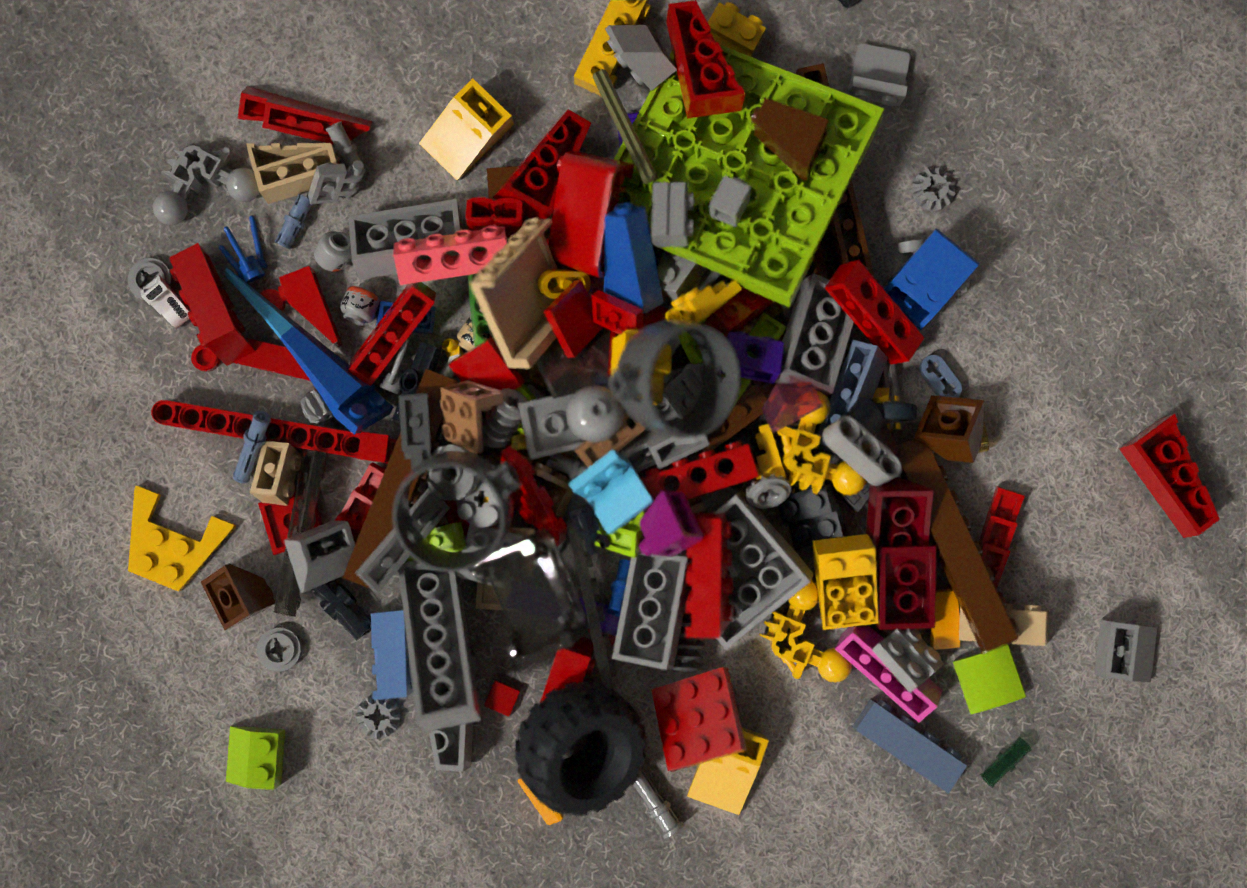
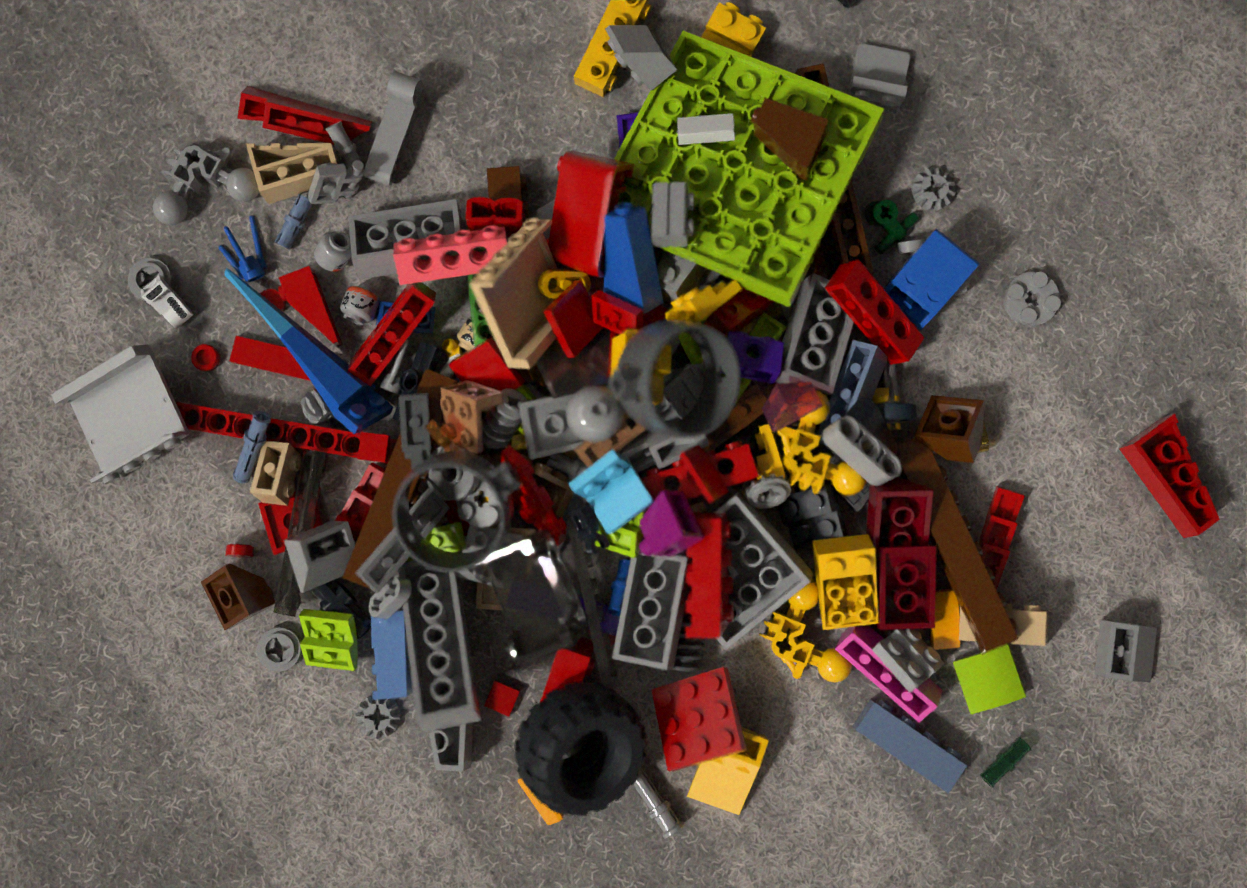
(125, 412): none -> light grey panel
(164, 553): yellow wing -> none
(209, 305): red wedge -> none
(239, 551): none -> red tile
(255, 757): lime slope -> none
(329, 639): none -> lime slope
(390, 598): none -> light grey beam
(395, 129): none -> light grey beam
(442, 436): none -> clear orange plate
(466, 129): yellow slope -> none
(537, 175): red wedge -> none
(625, 126): olive axle -> none
(702, 71): red wedge -> none
(703, 473): none -> red slope
(705, 129): none -> white slope
(730, 200): light grey brick -> none
(895, 230): none -> dark green piece
(945, 374): sand blue beam -> none
(1047, 302): none -> light grey plate

